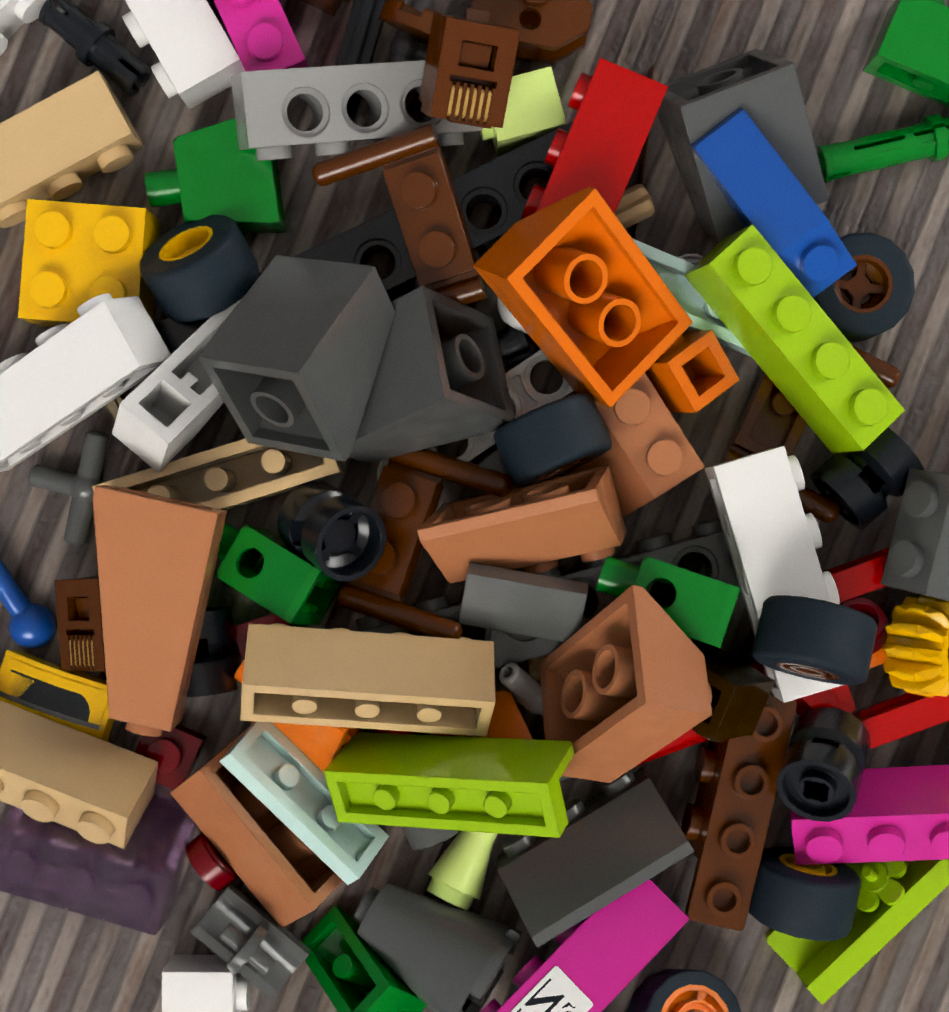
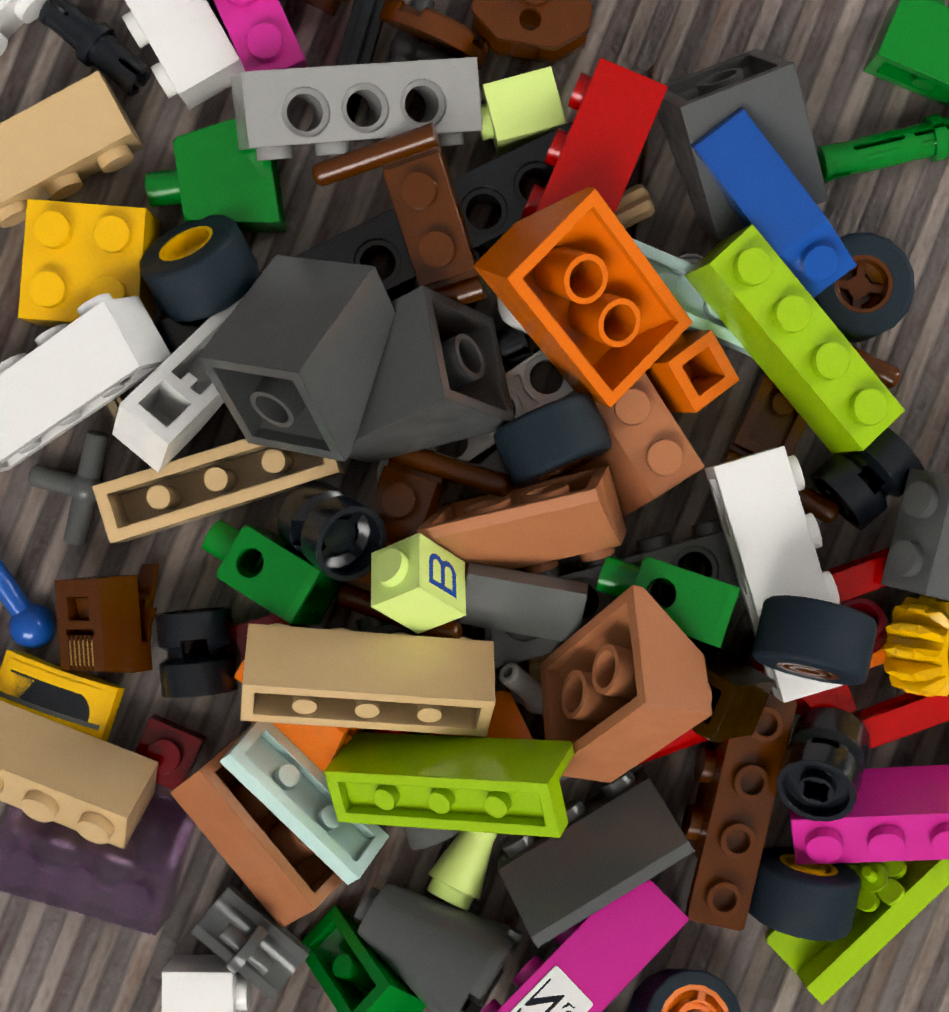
(153, 597): nougat slope -> none
(209, 863): dark red tile -> none
(418, 583): none -> yellowish green brick
(468, 69): reddish brown piece -> none

